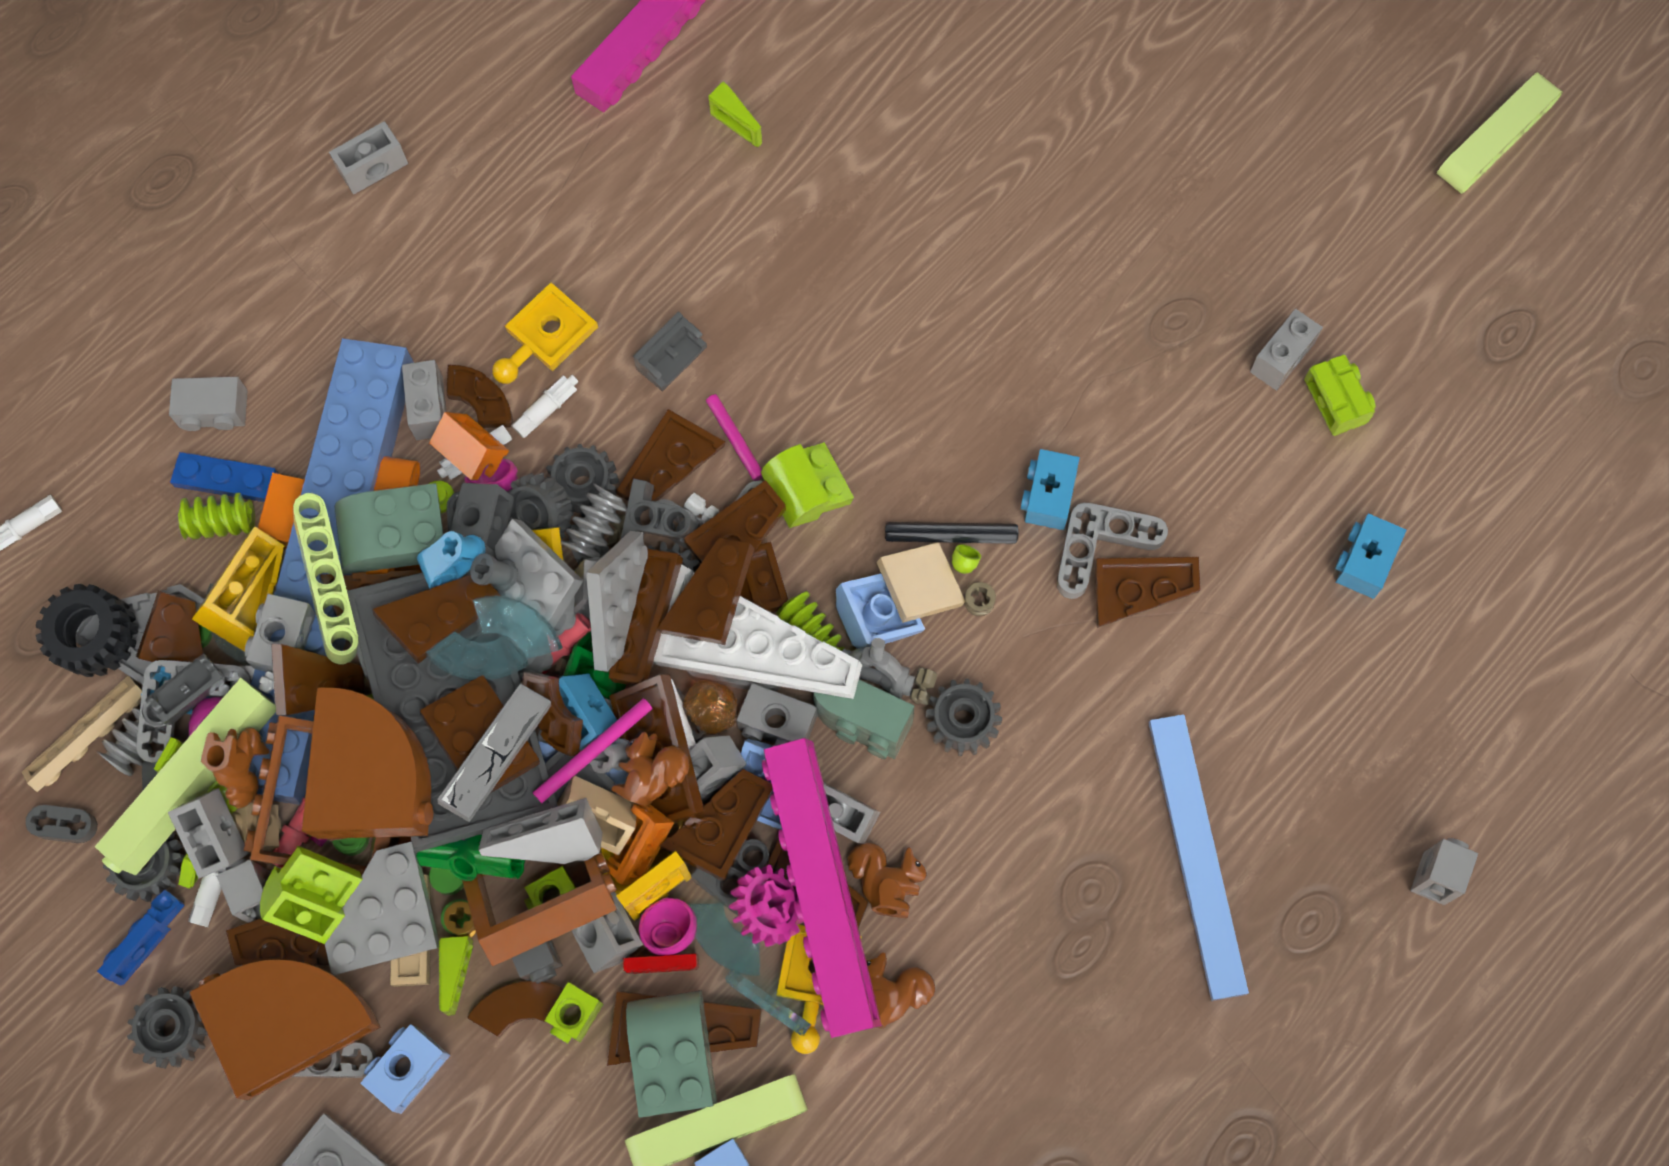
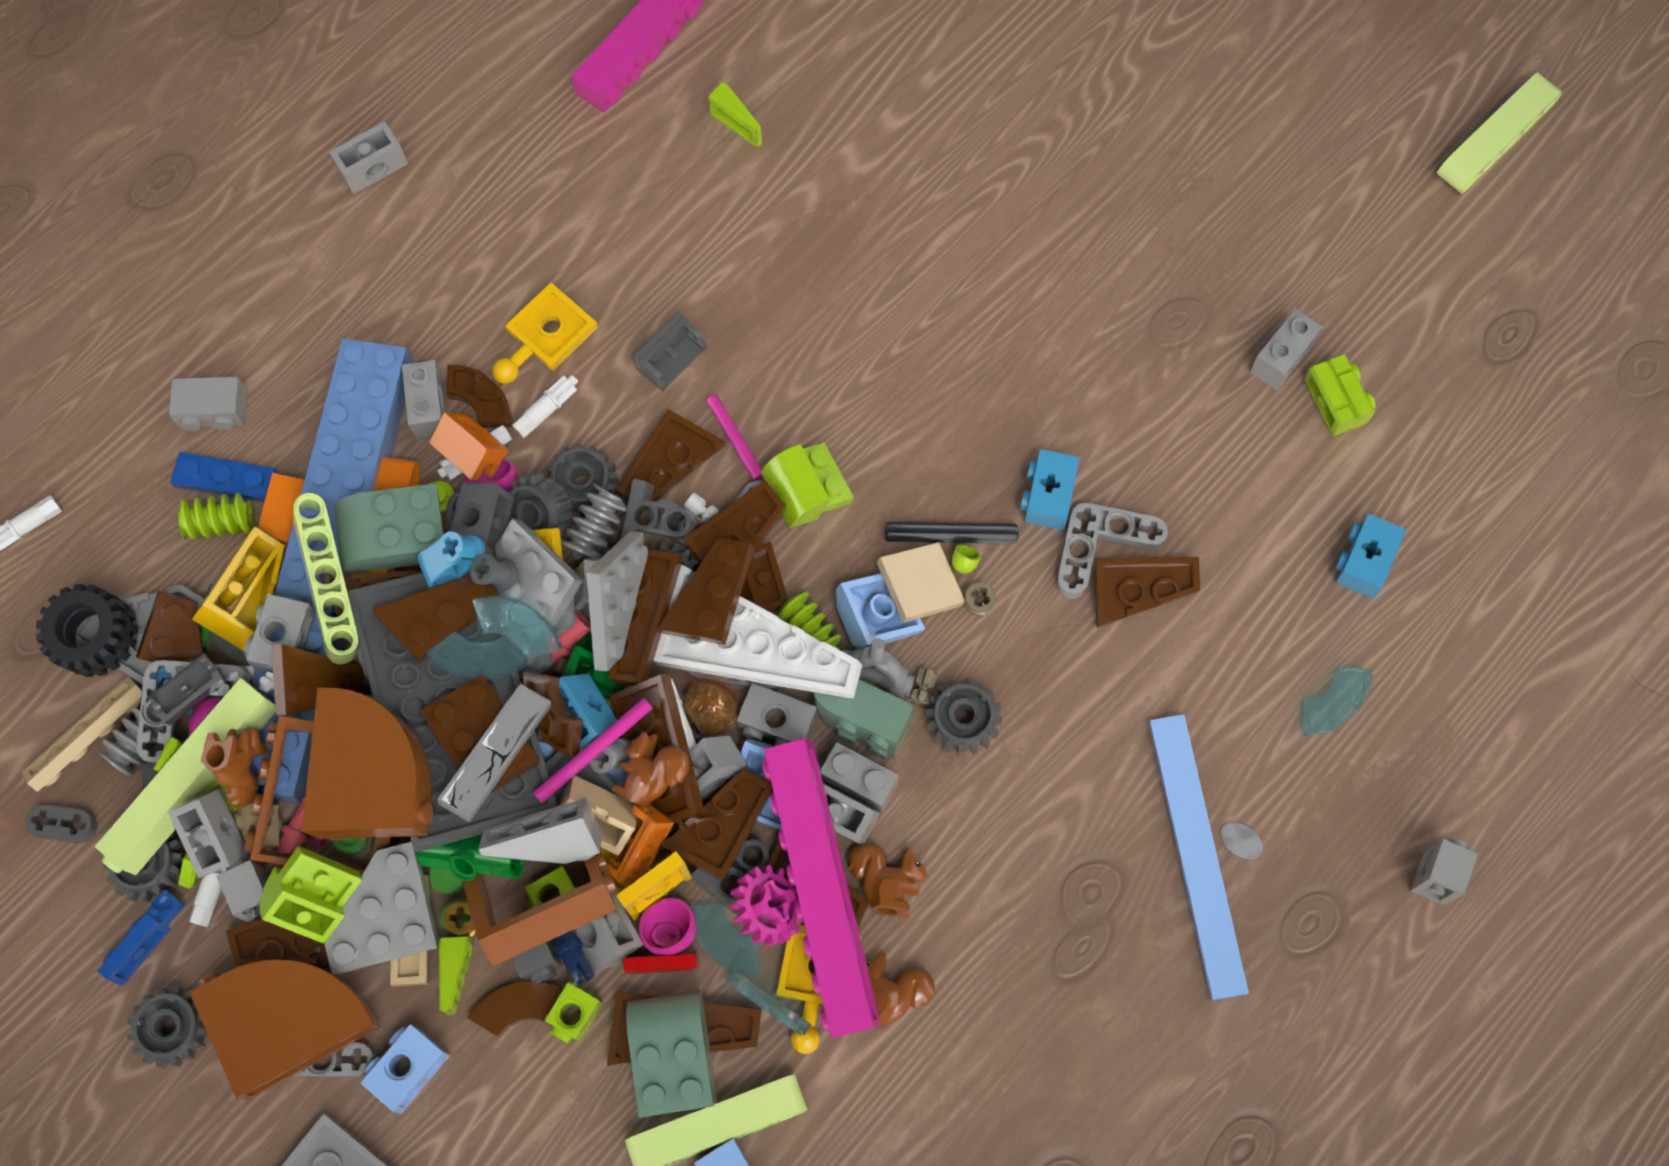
(569, 950): none -> dark blue pin
(859, 777): none -> light grey brick
(1241, 840): none -> flat silver sticker
(1337, 704): none -> clear light blue tile

